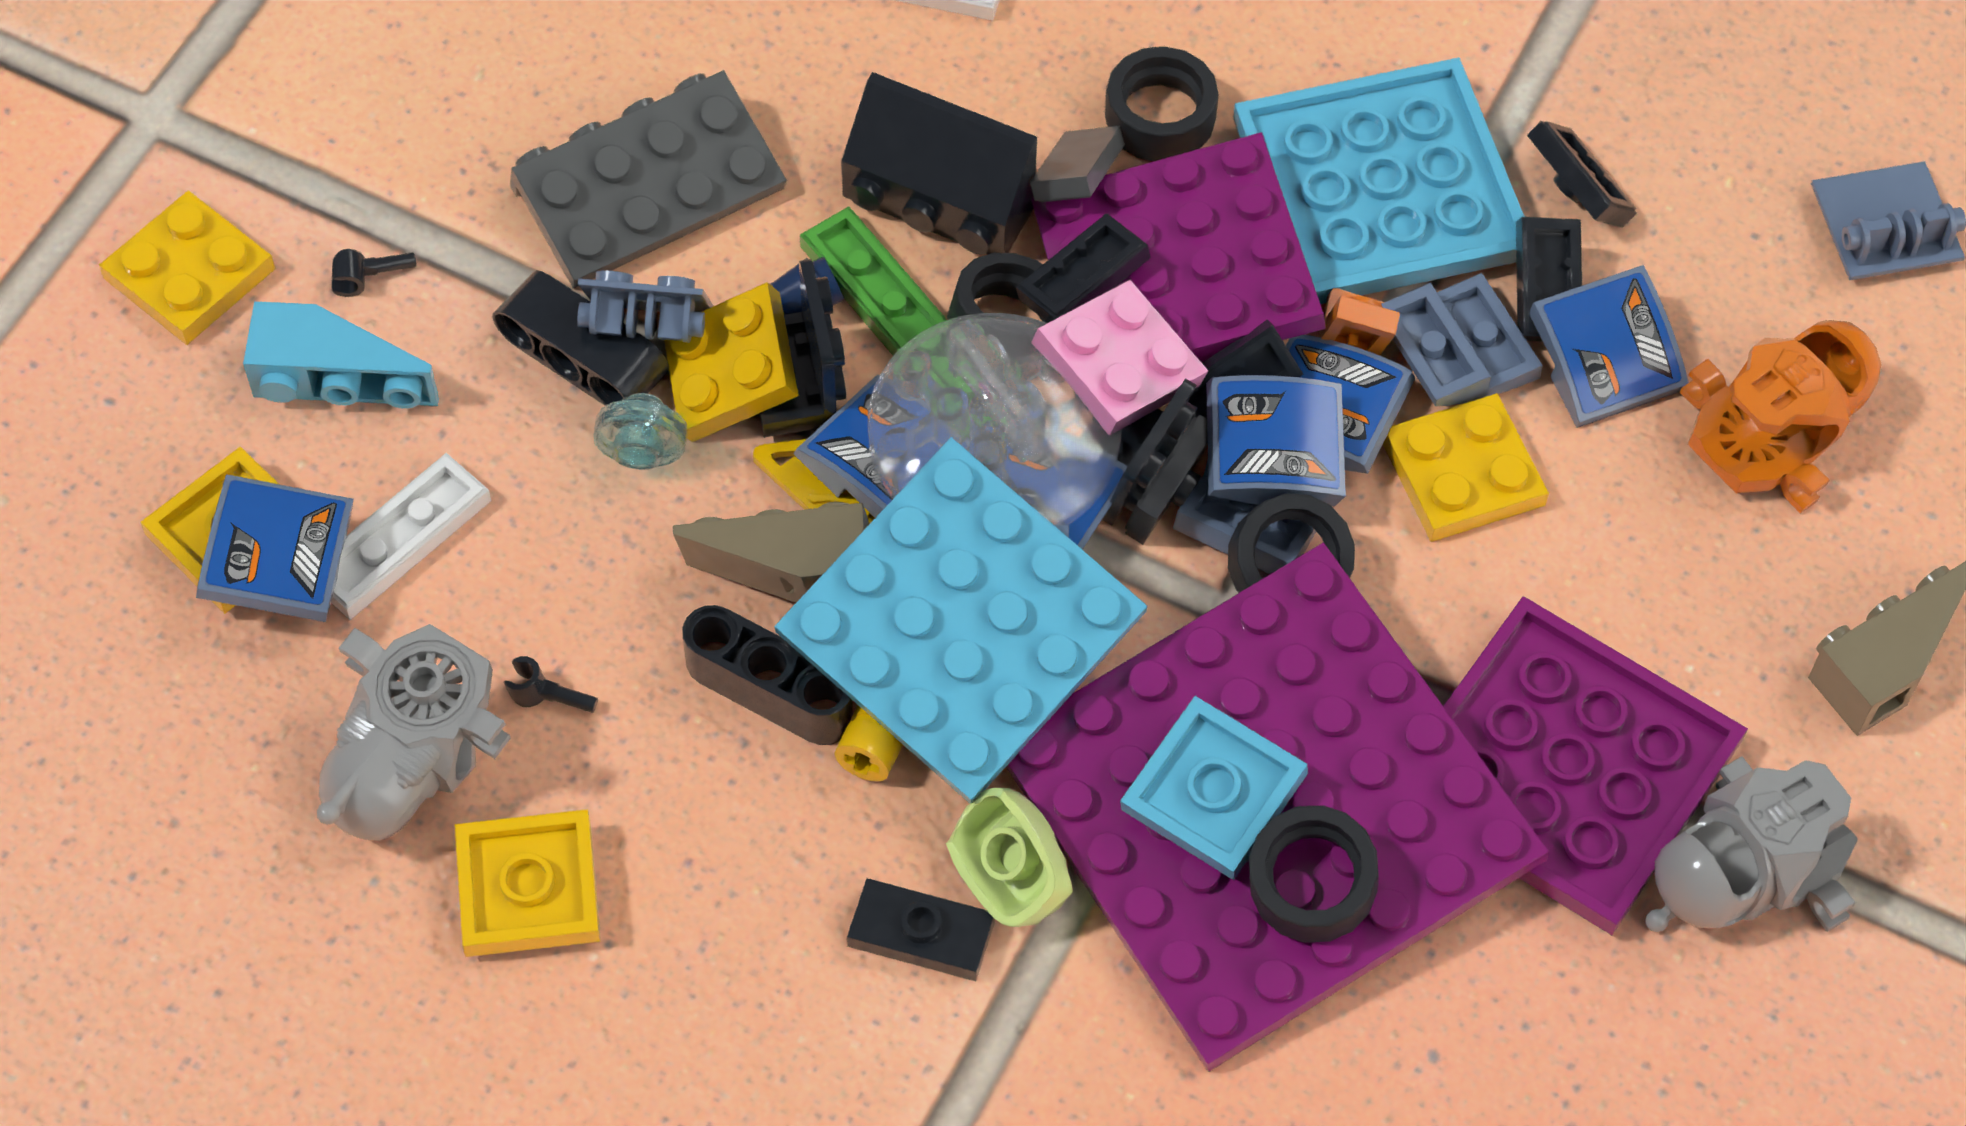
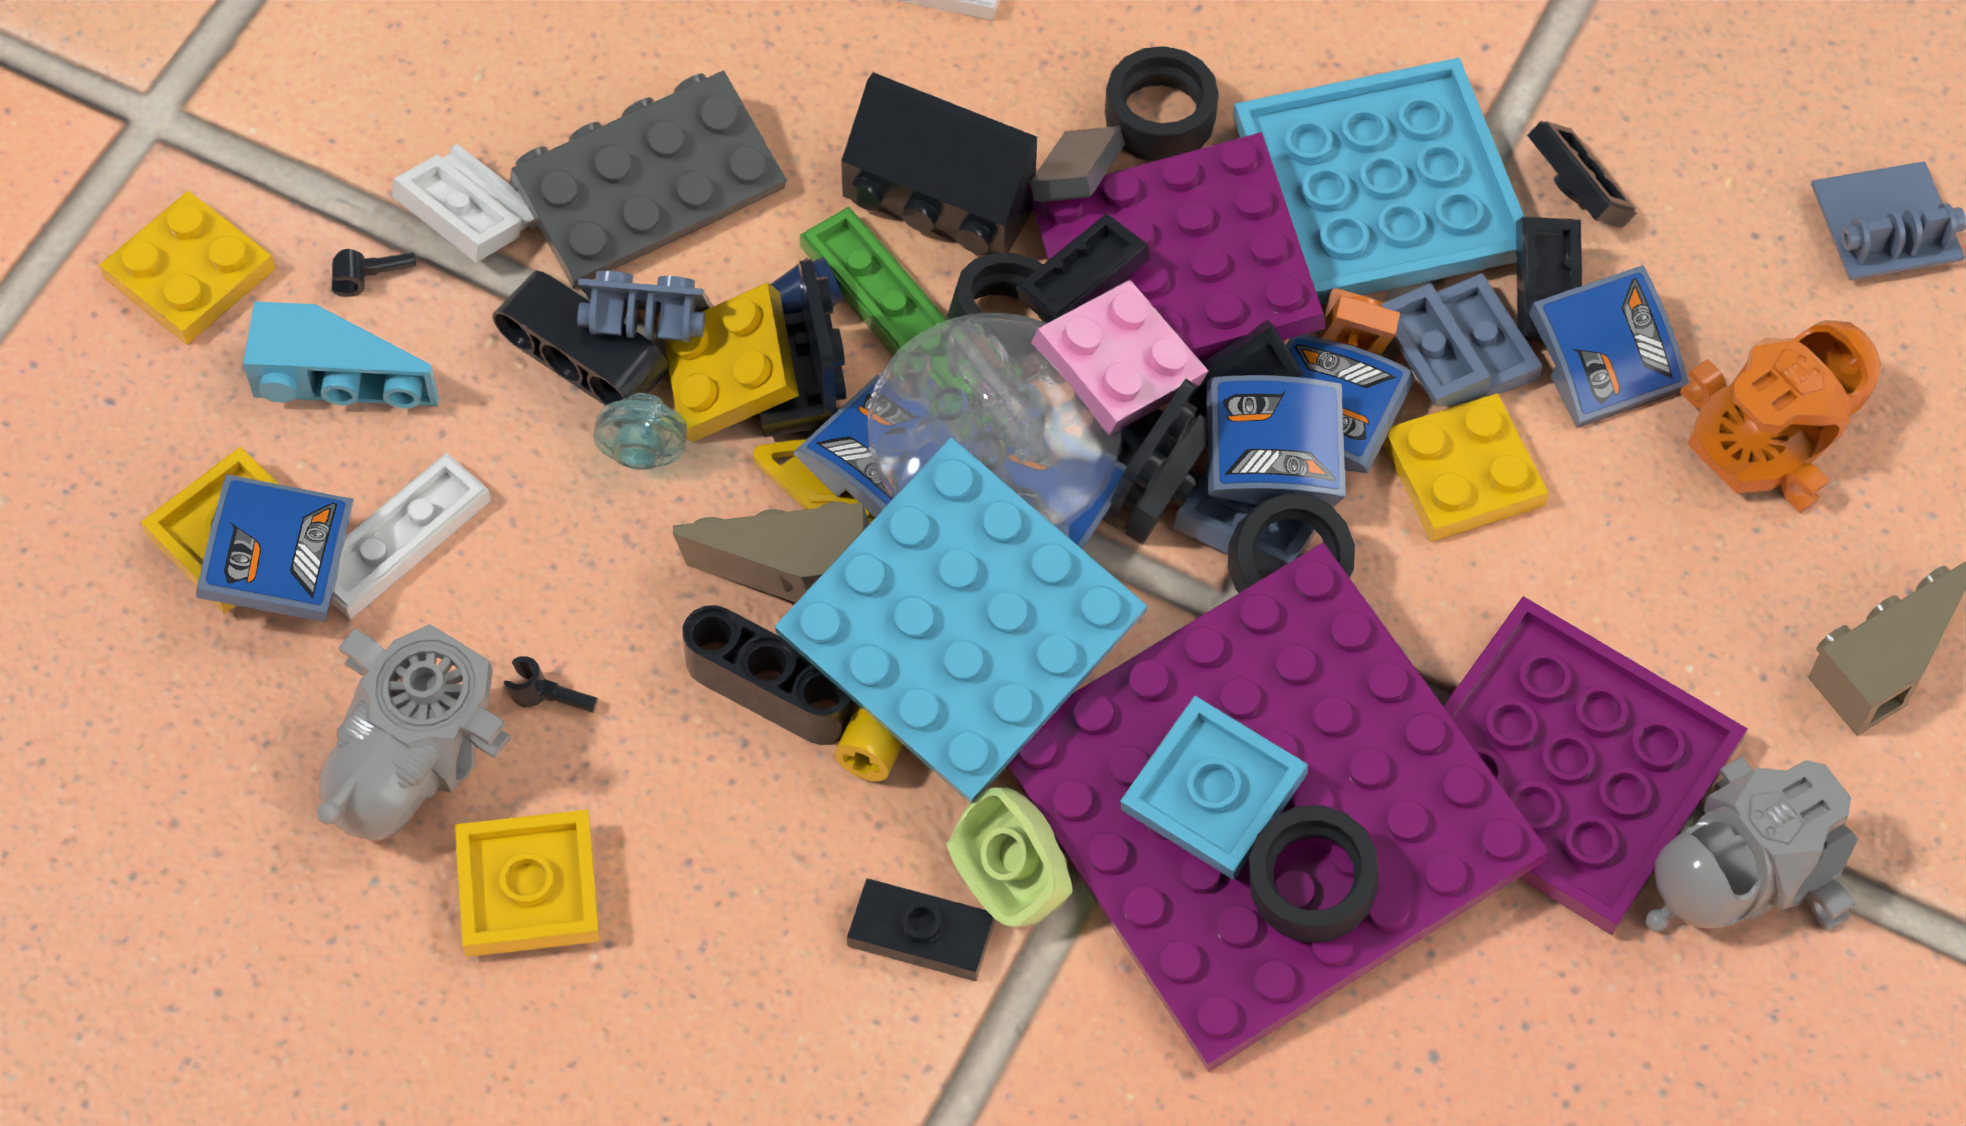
(464, 202): none -> white plate

